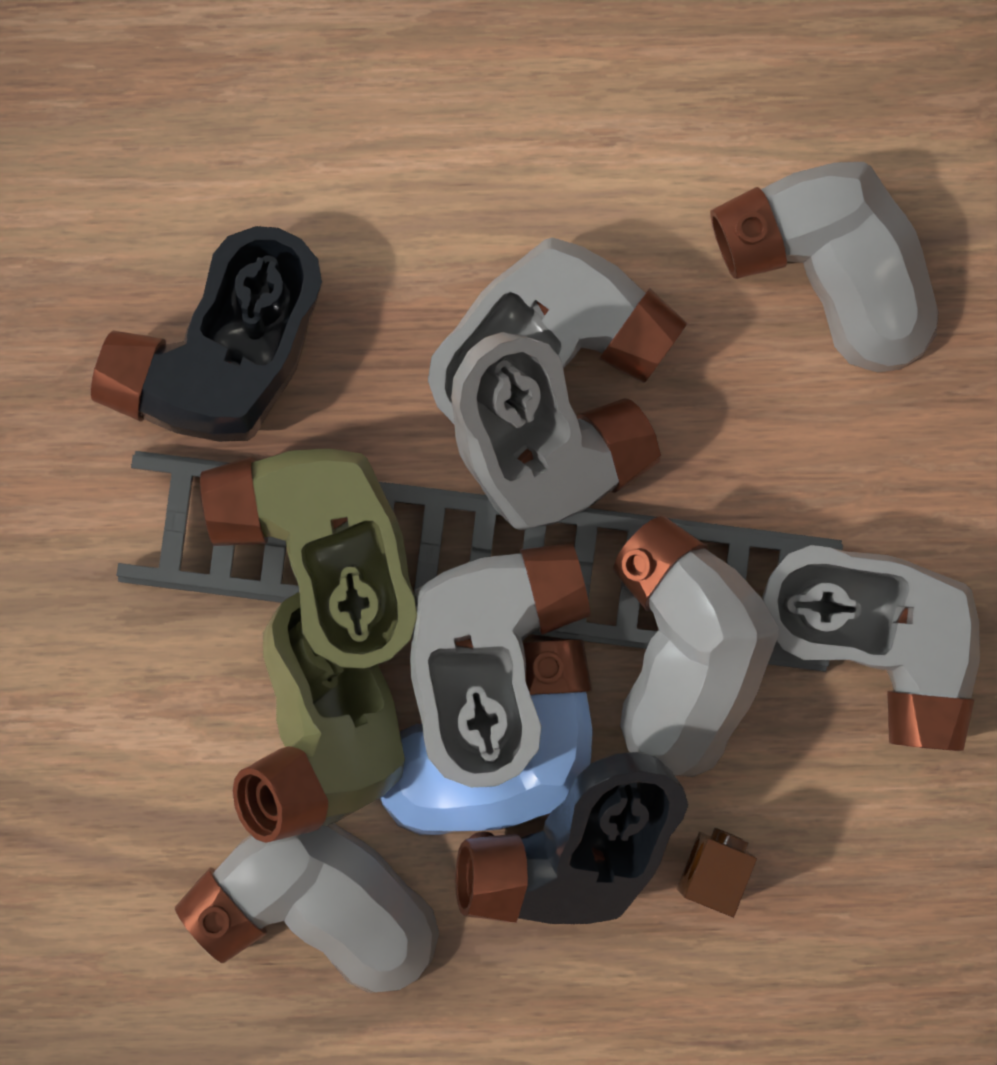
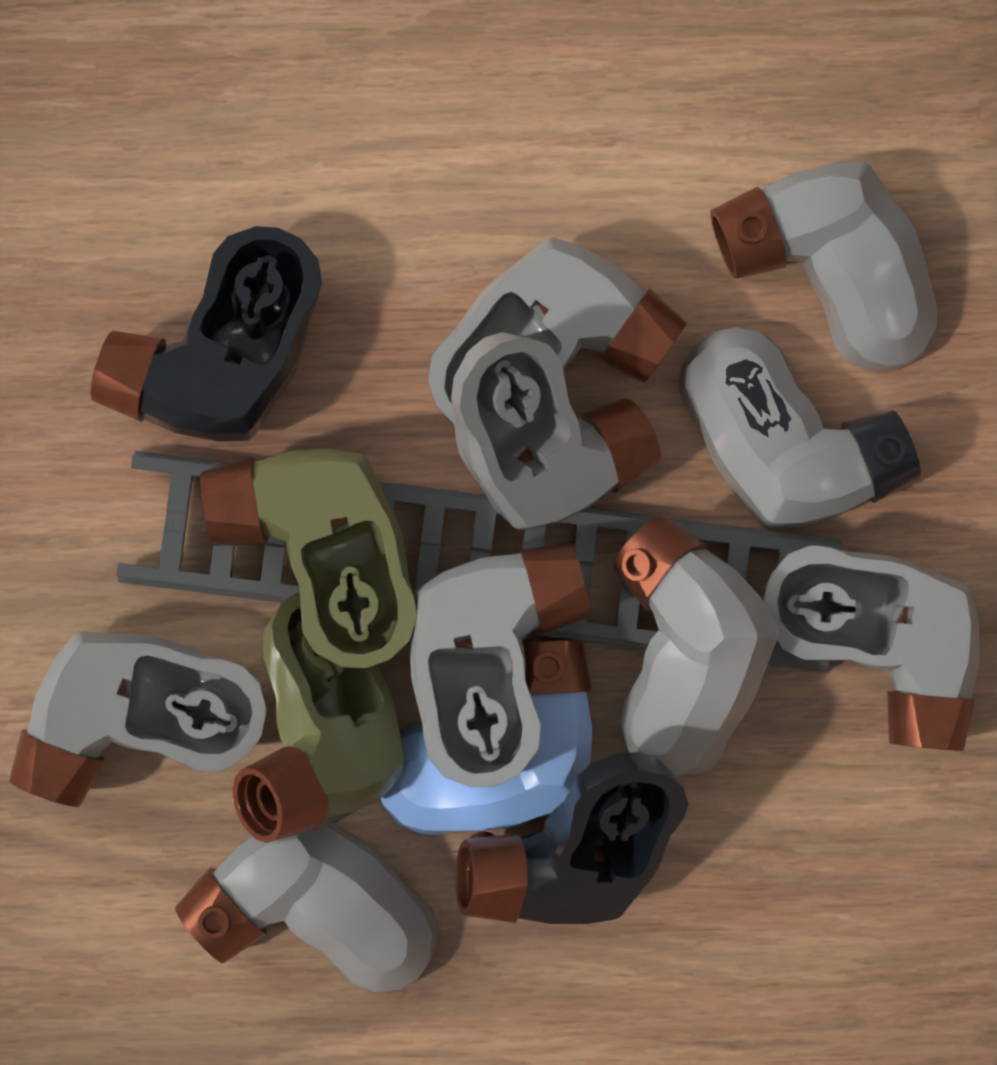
(138, 696): none -> light grey piece
(717, 871): reddish brown brick -> none
(773, 439): none -> light grey piece

